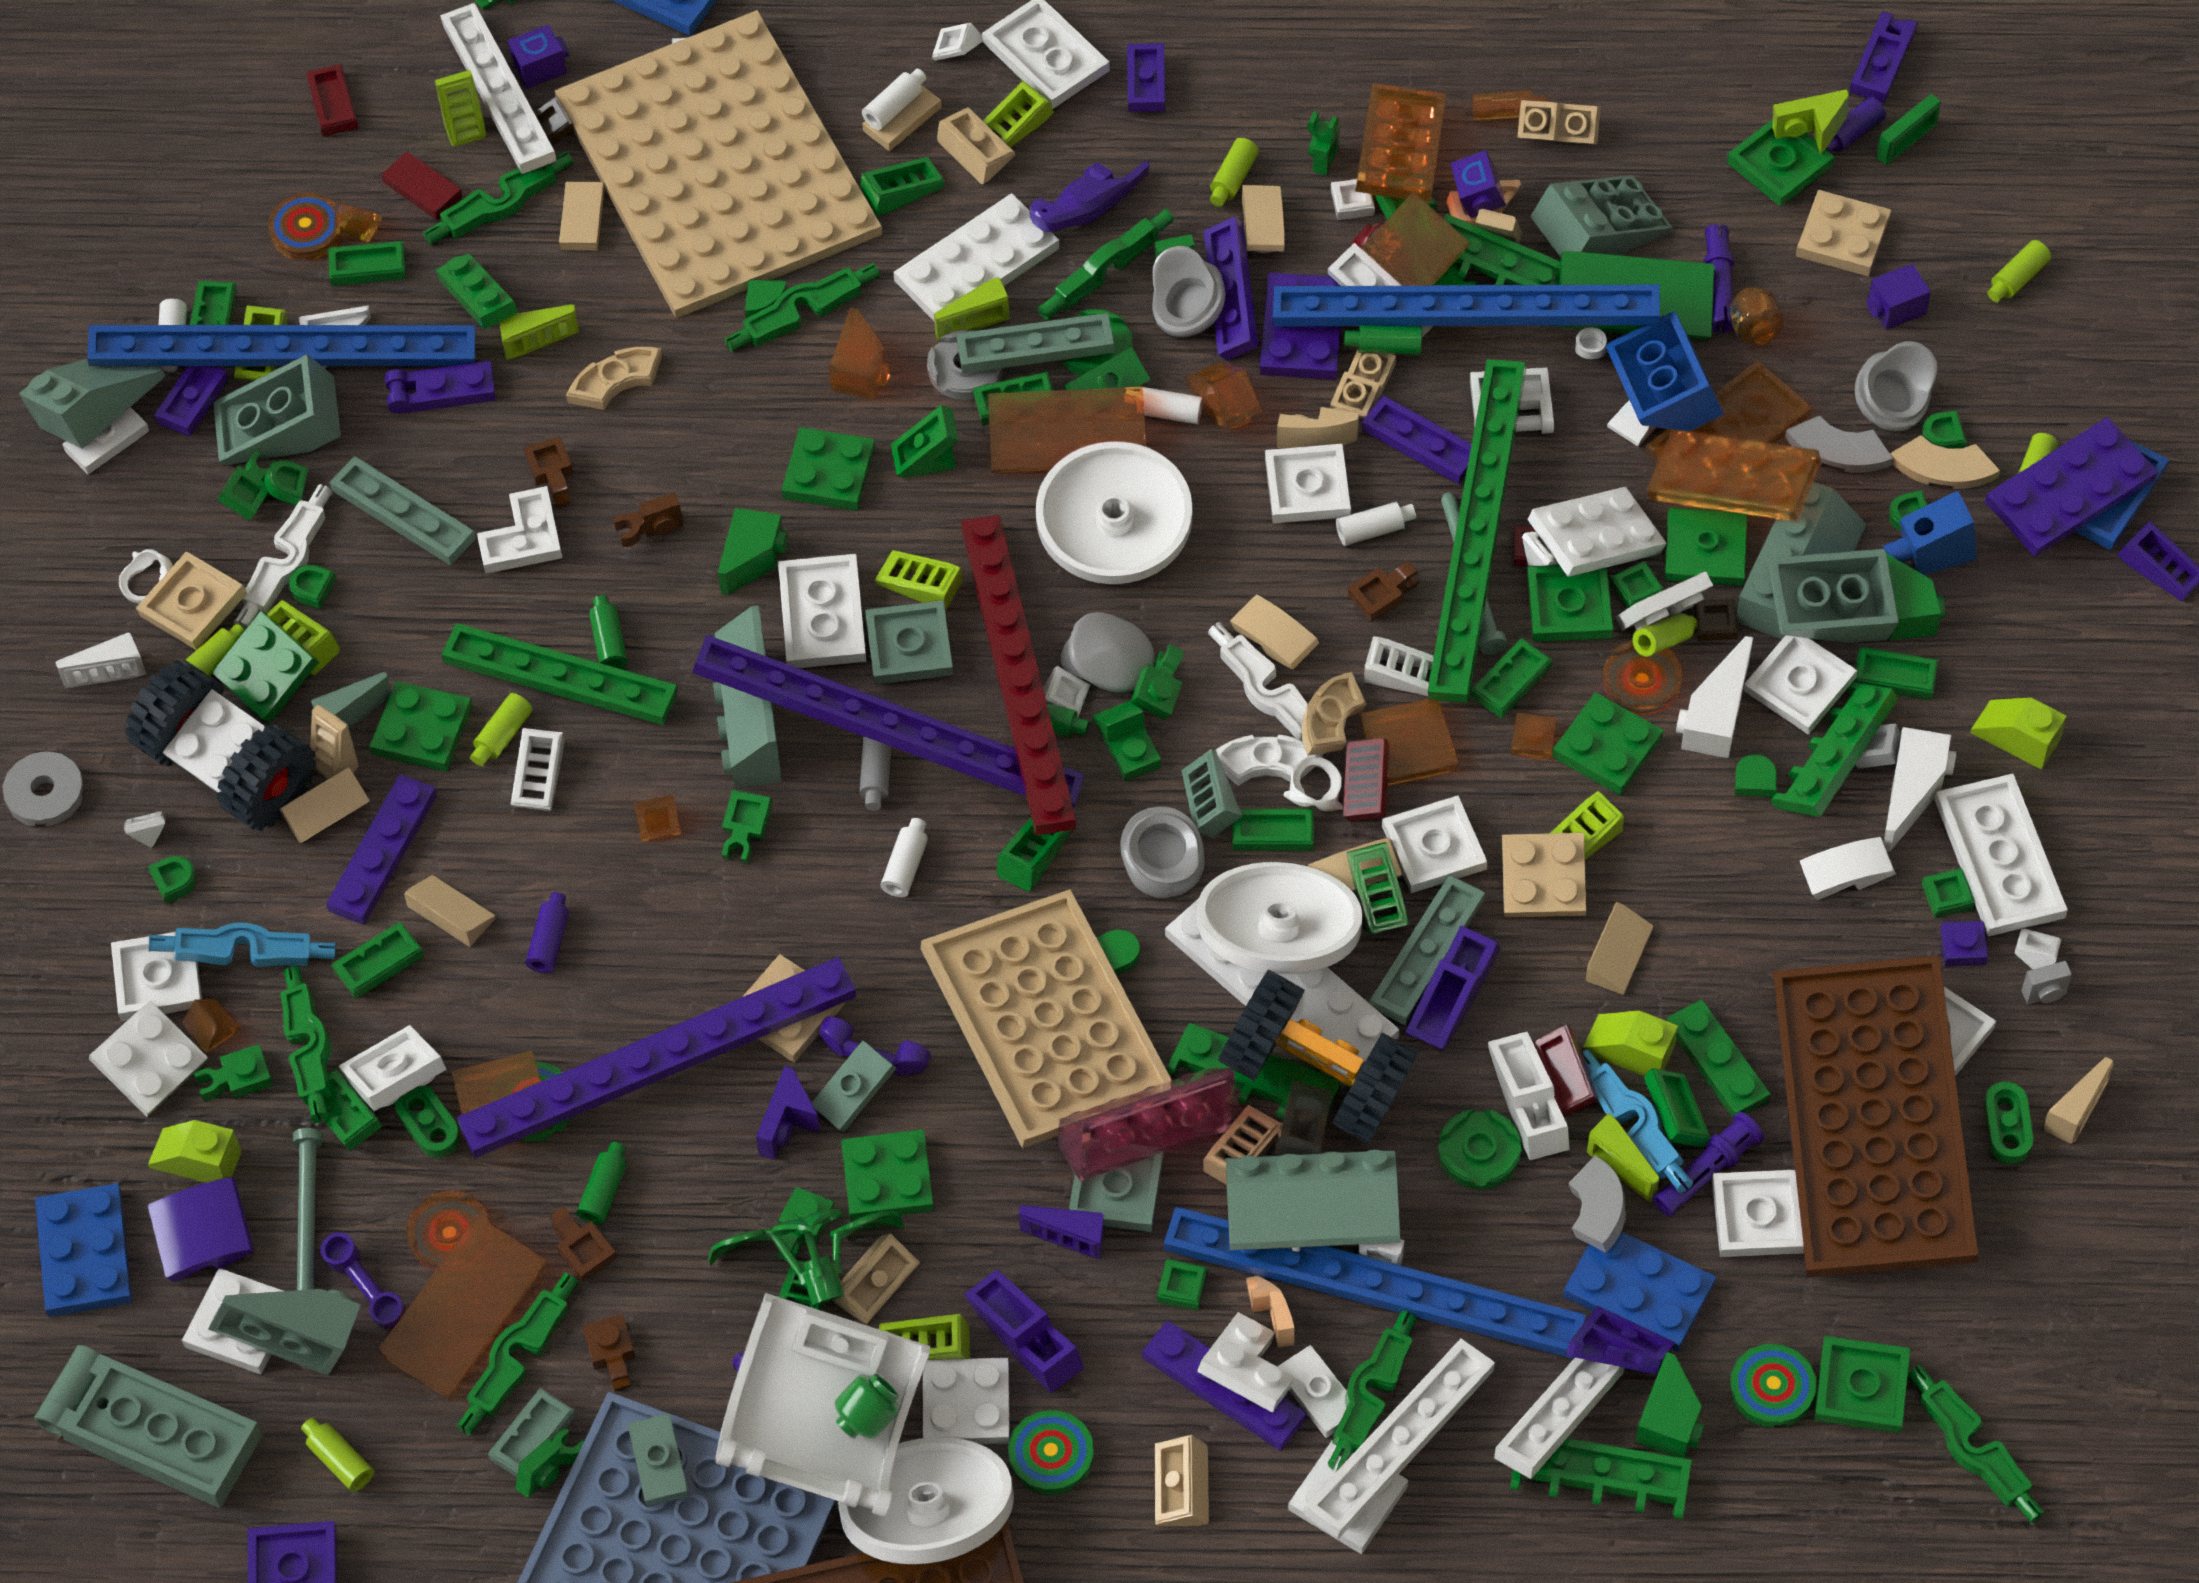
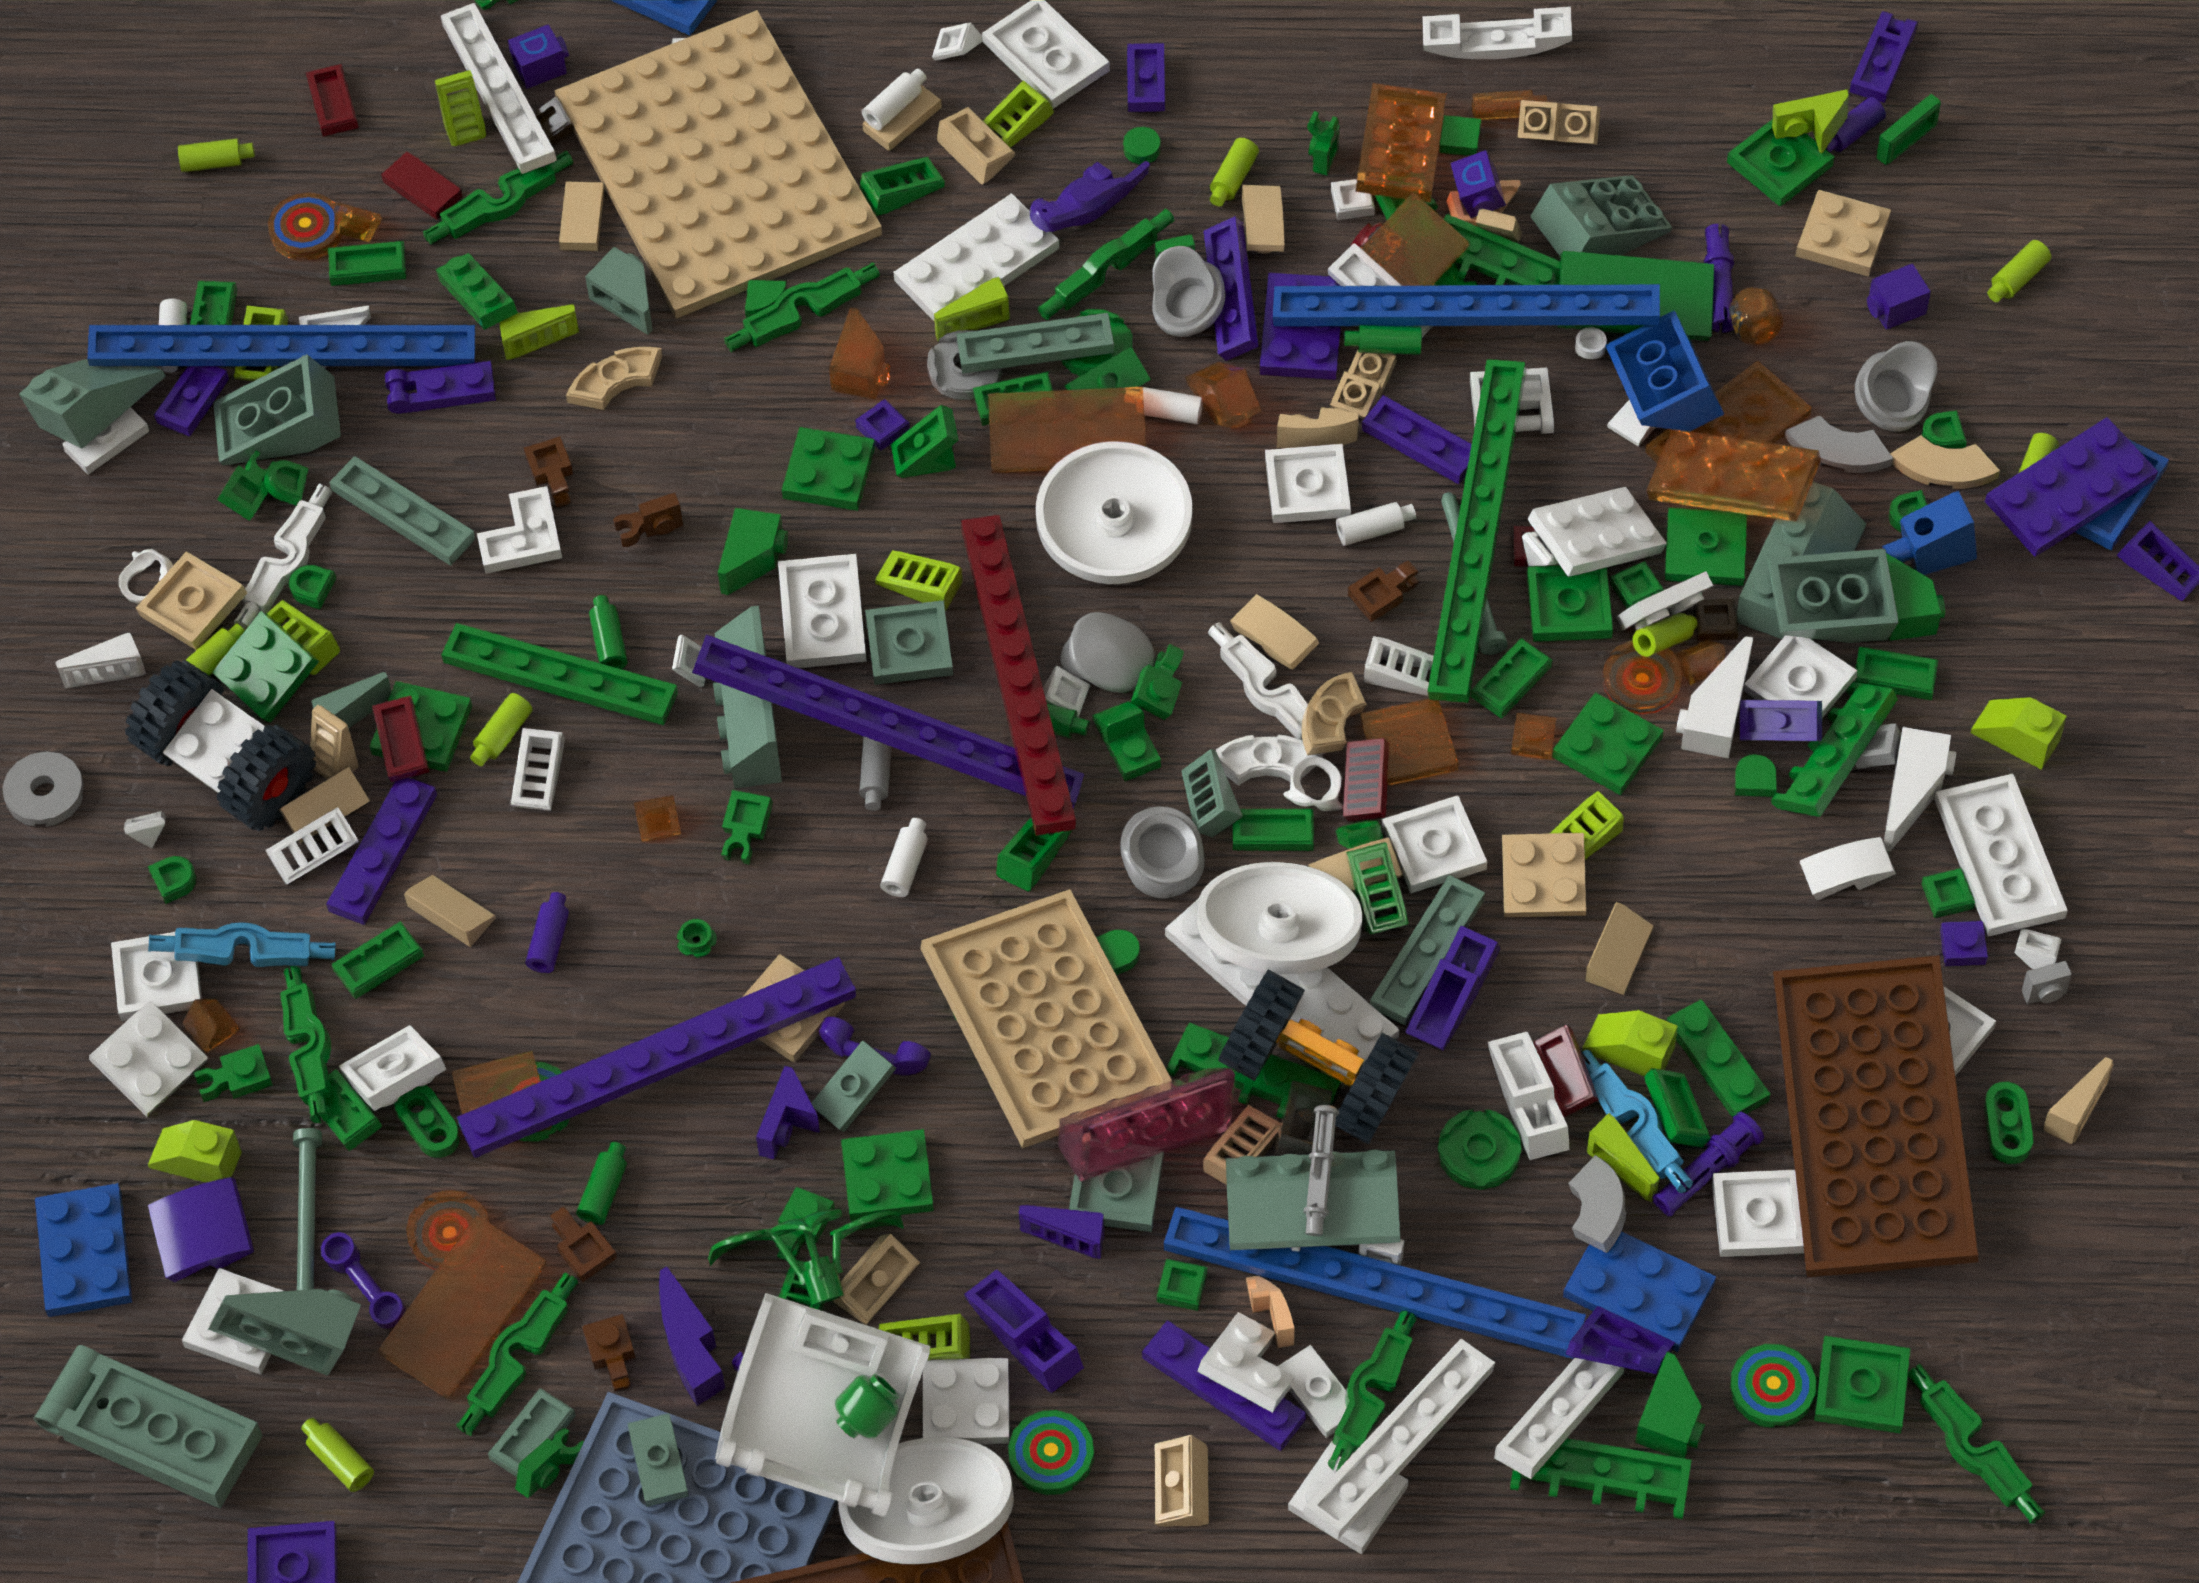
(213, 154): none -> lime cylinder
(340, 825): none -> white slope
(400, 739): none -> dark red tile
(621, 288): none -> sand green slope
(685, 659): none -> white slope
(689, 1340): none -> dark purple slope
(696, 929): none -> green plate
(882, 424): none -> dark purple tile
(1141, 145): none -> green tile
(1320, 1169): none -> light grey piece
(1359, 833): none -> green tile
(1460, 135): none -> green tile
(1497, 39): none -> white slope
(1700, 660): none -> clear orange slope
(1781, 720): none -> dark purple plate

